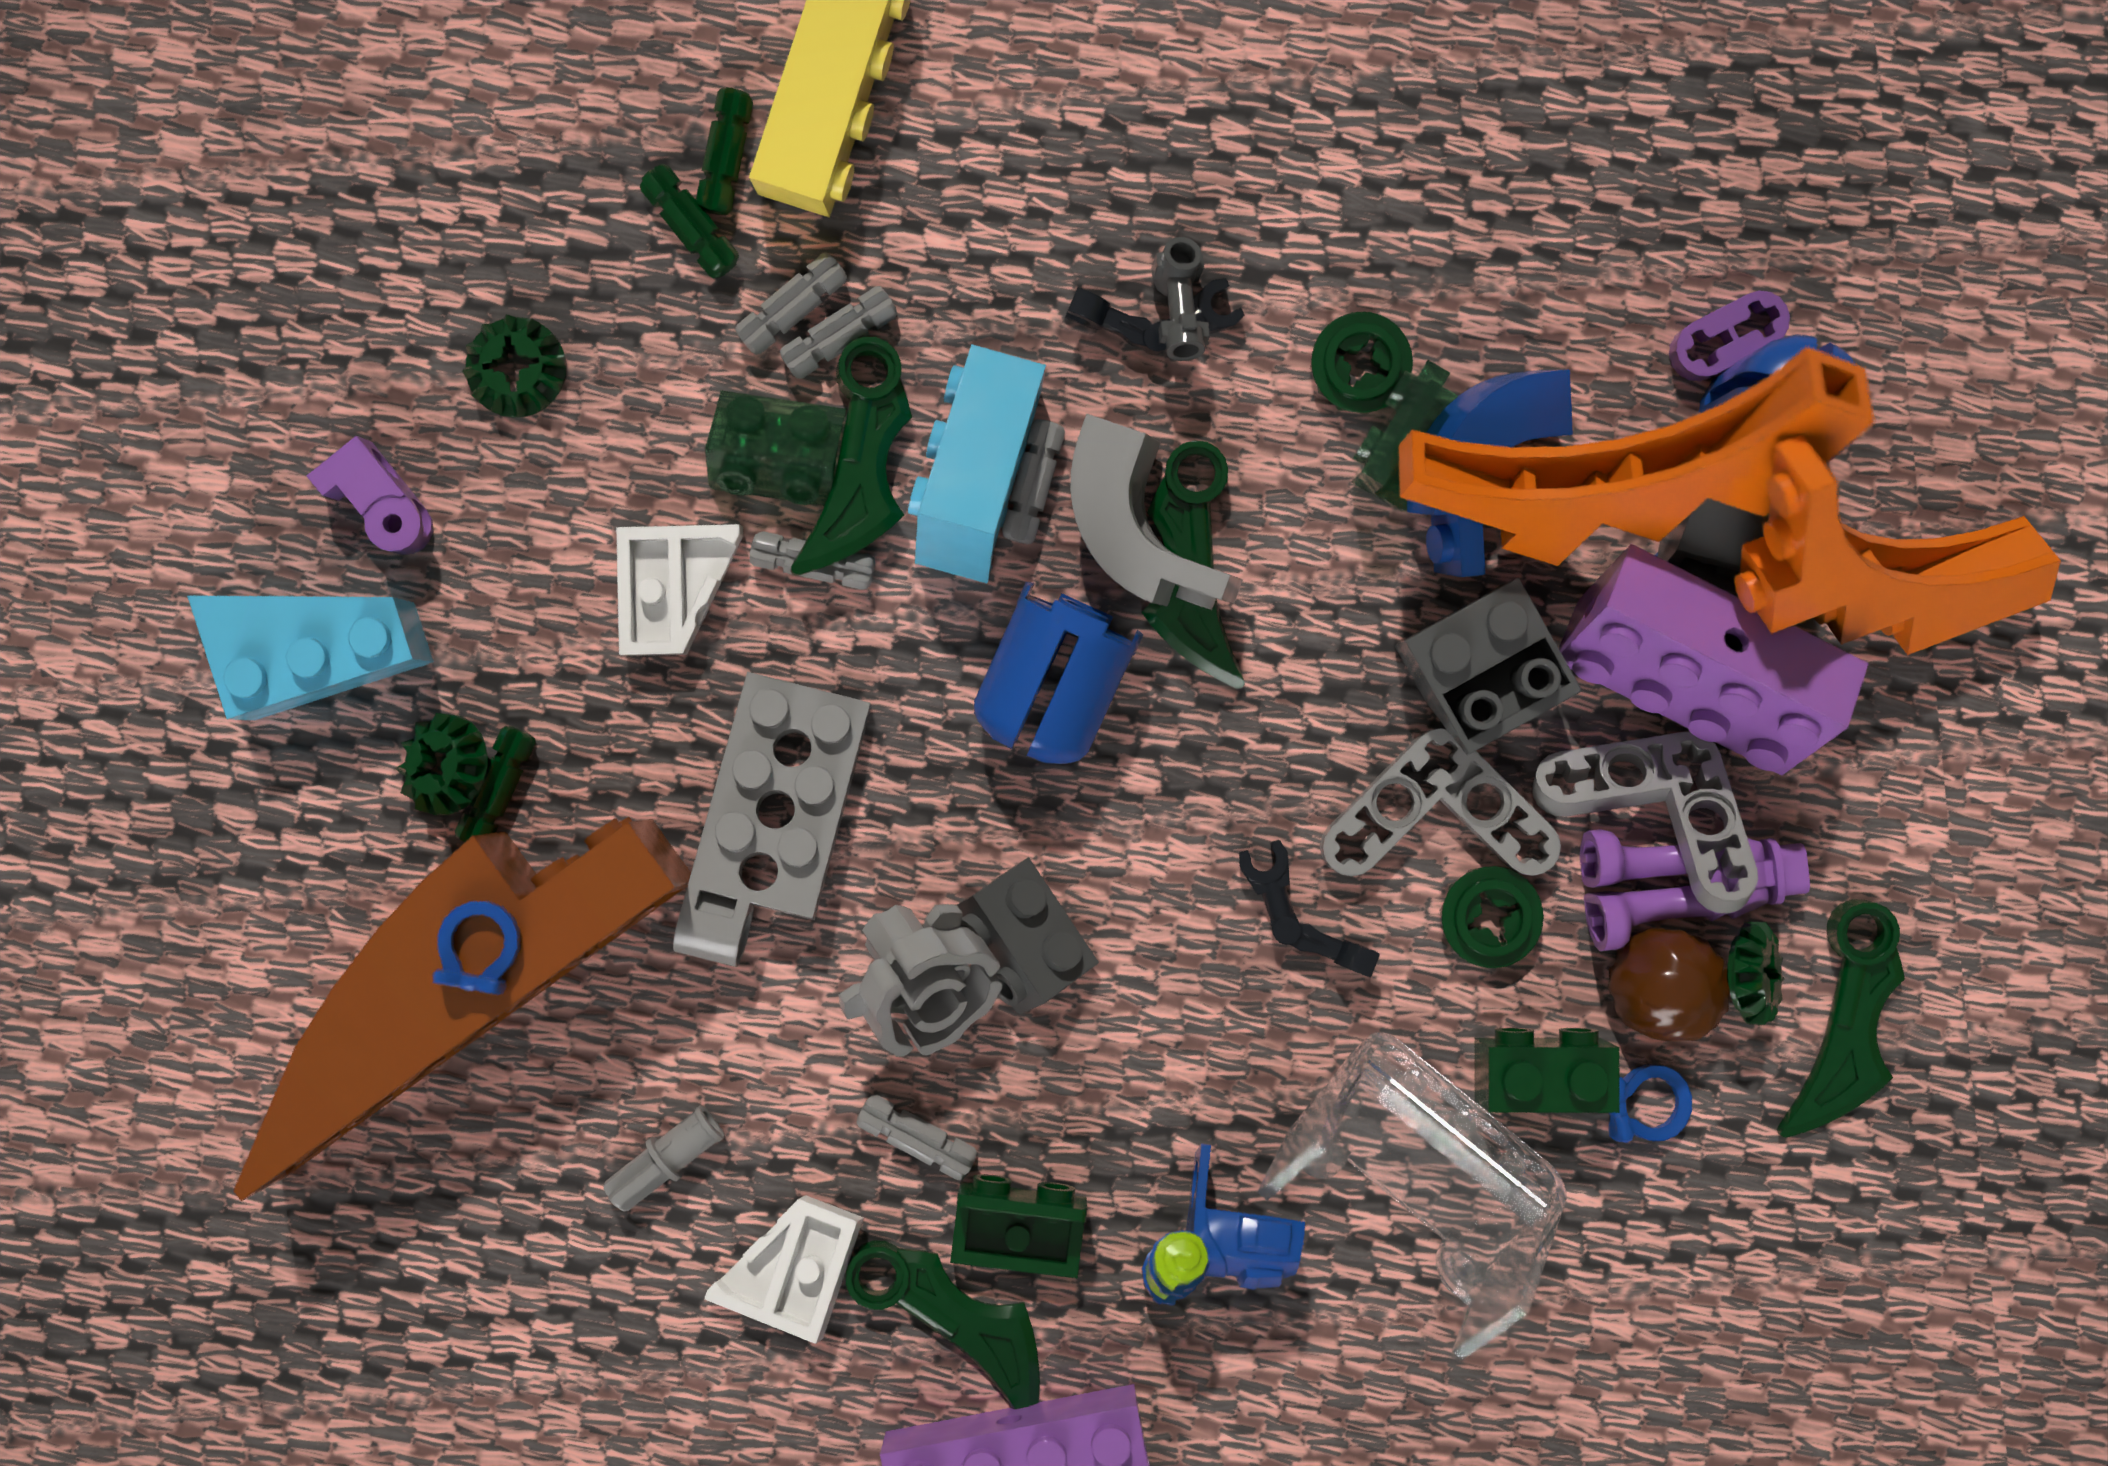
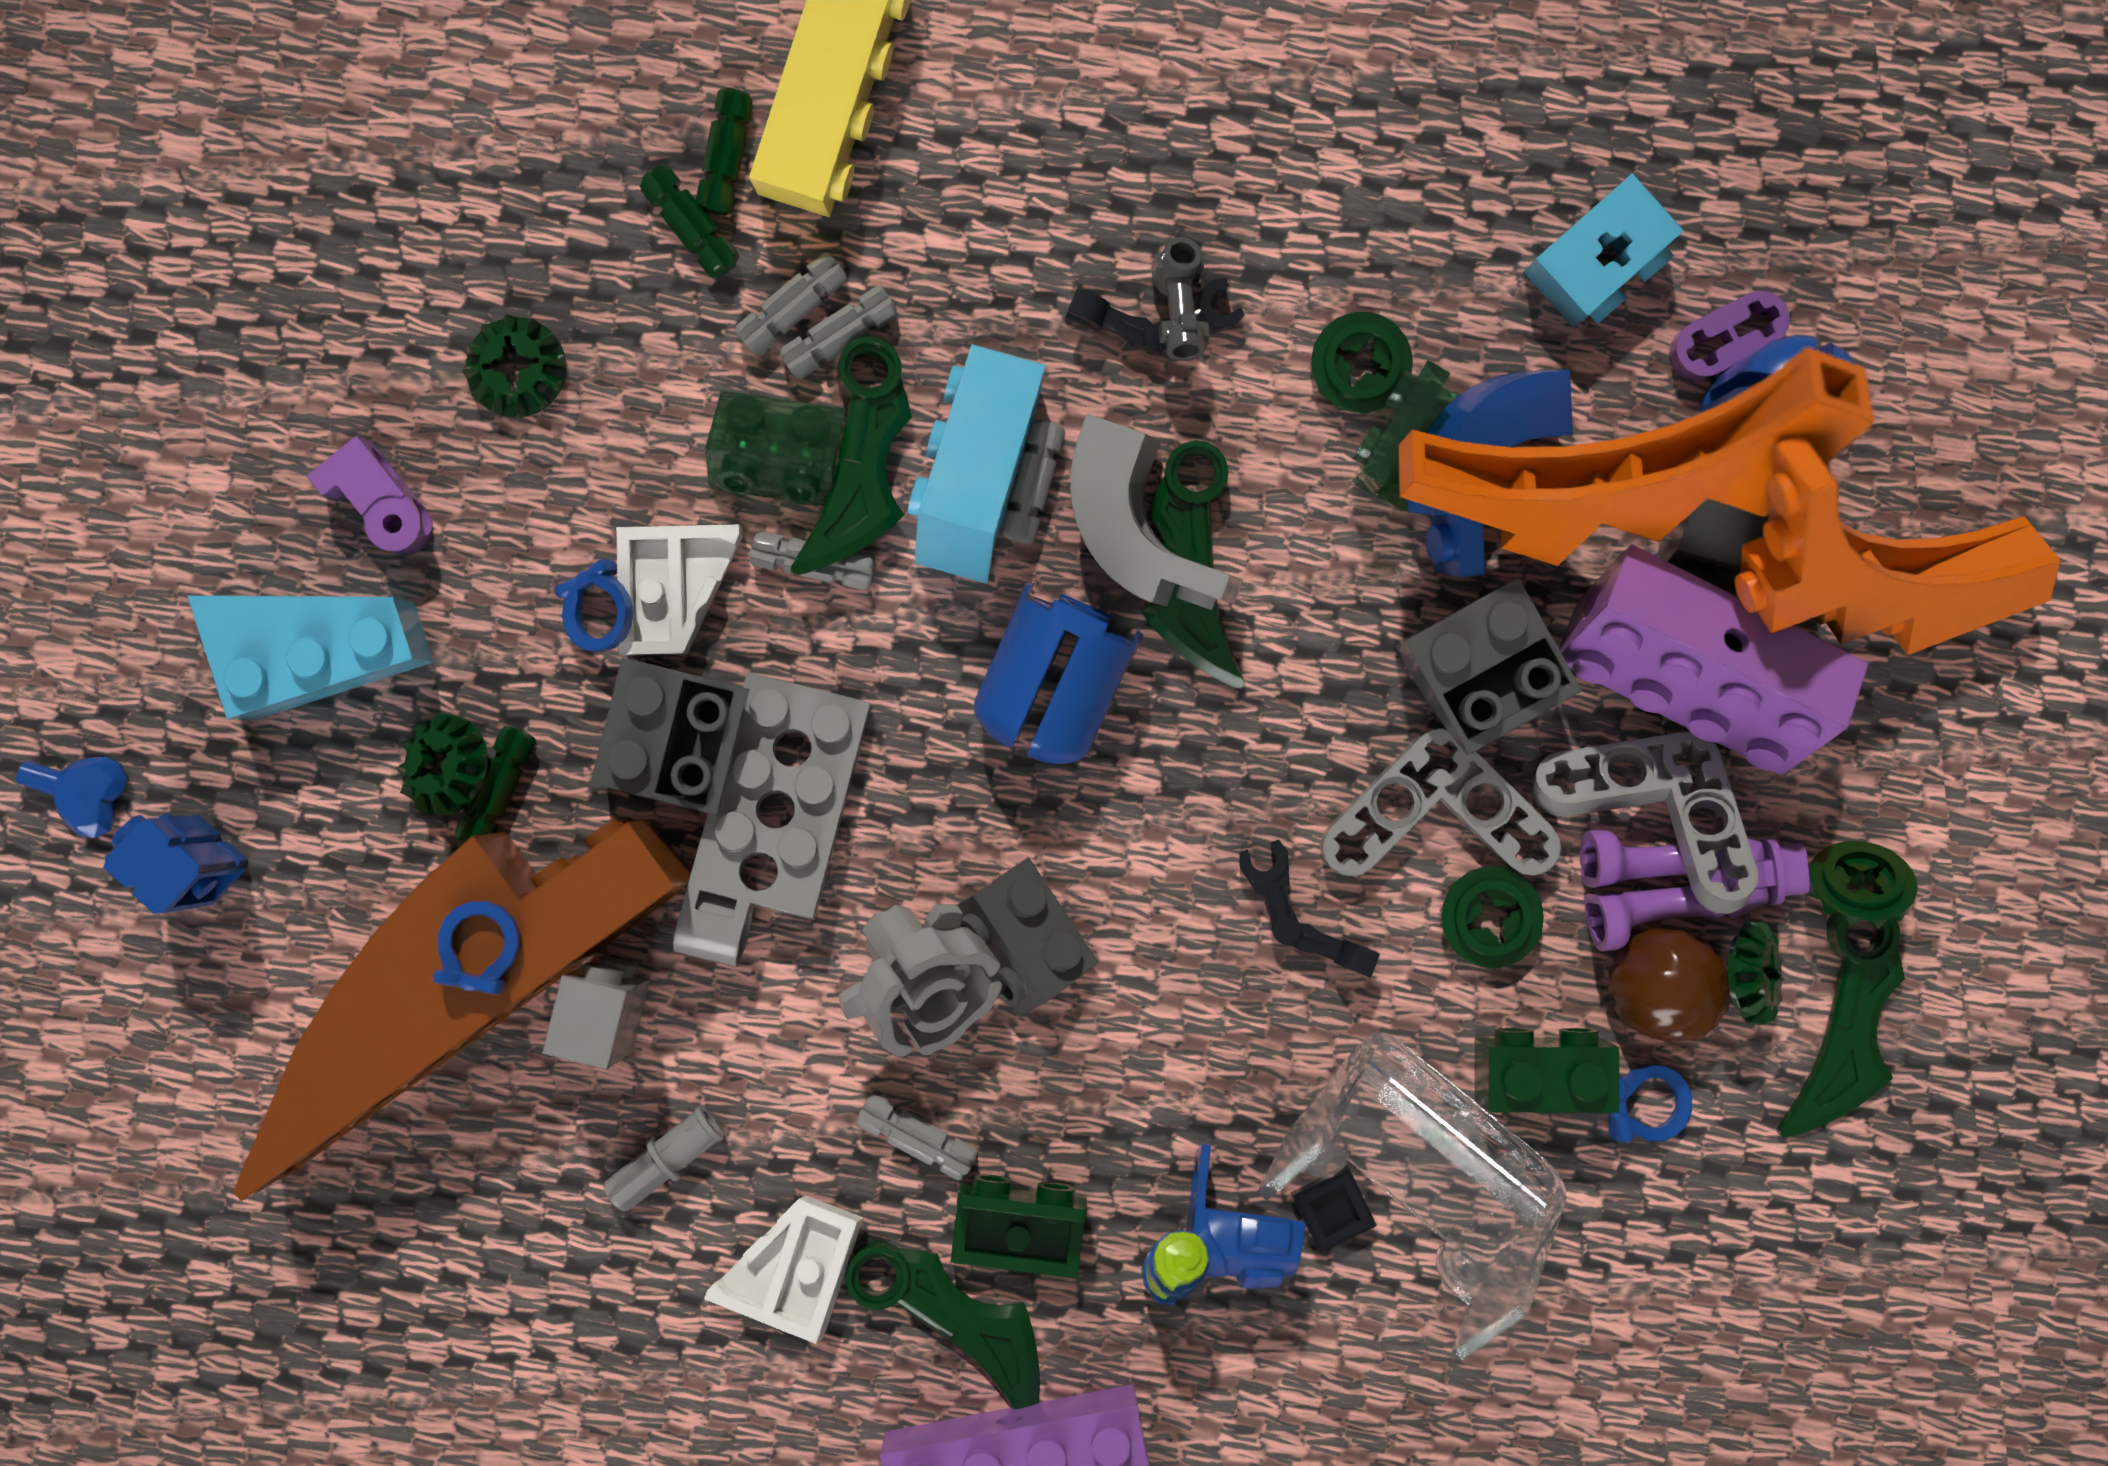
(80, 791): none -> blue rock
(173, 862): none -> blue brick
(572, 591): none -> blue piece
(597, 1013): none -> light grey brick
(670, 736): none -> dark grey slope
(1333, 1209): none -> black tile
(1629, 224): none -> medium azure brick
(1861, 863): none -> dark green gear

